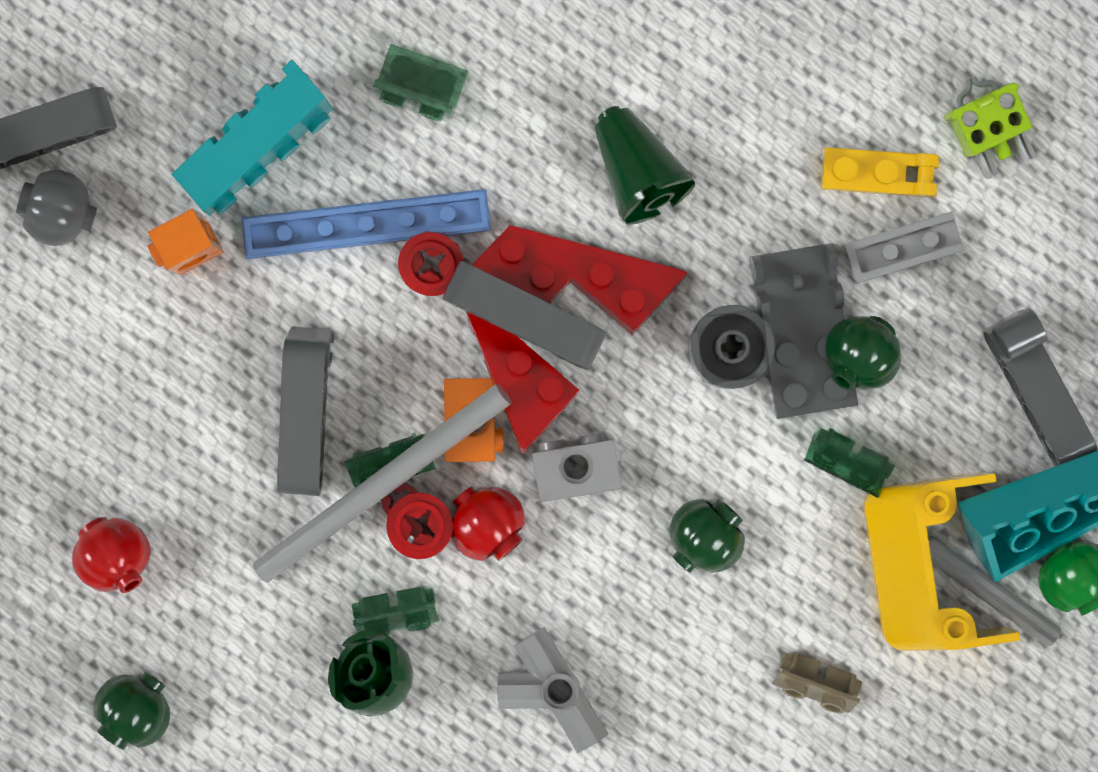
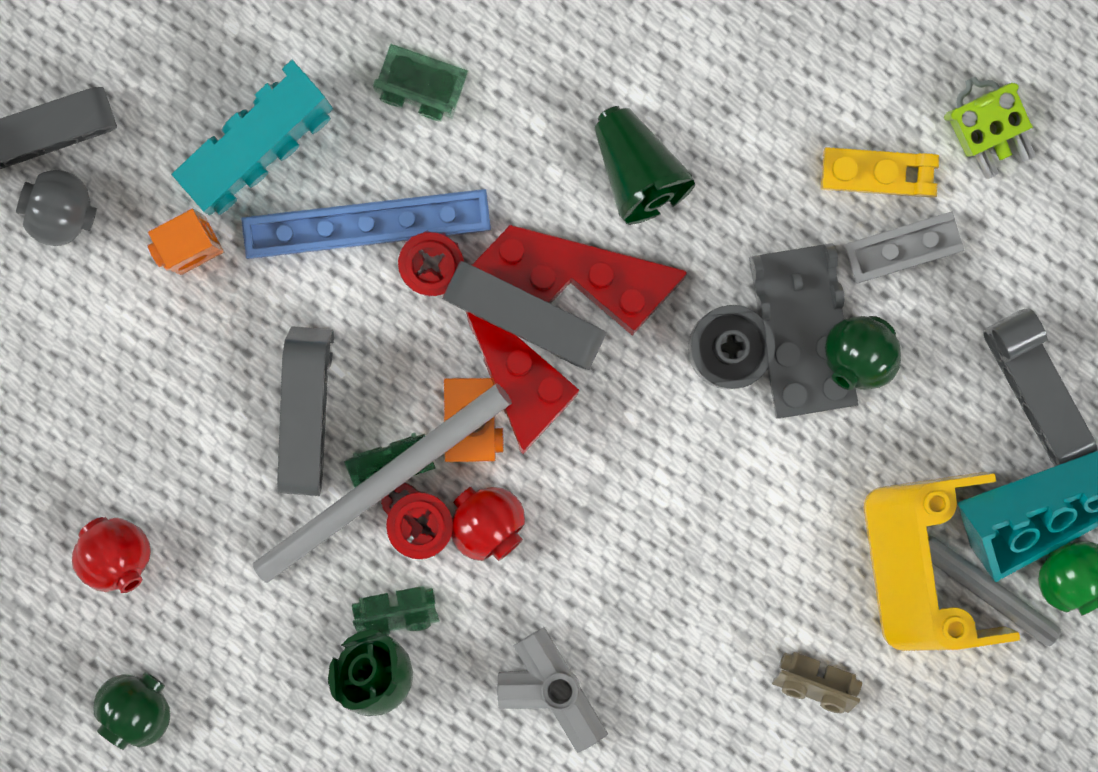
(600, 476): light grey brick -> none
(706, 536): dark green plant -> none
(834, 455): clear green hinge -> none

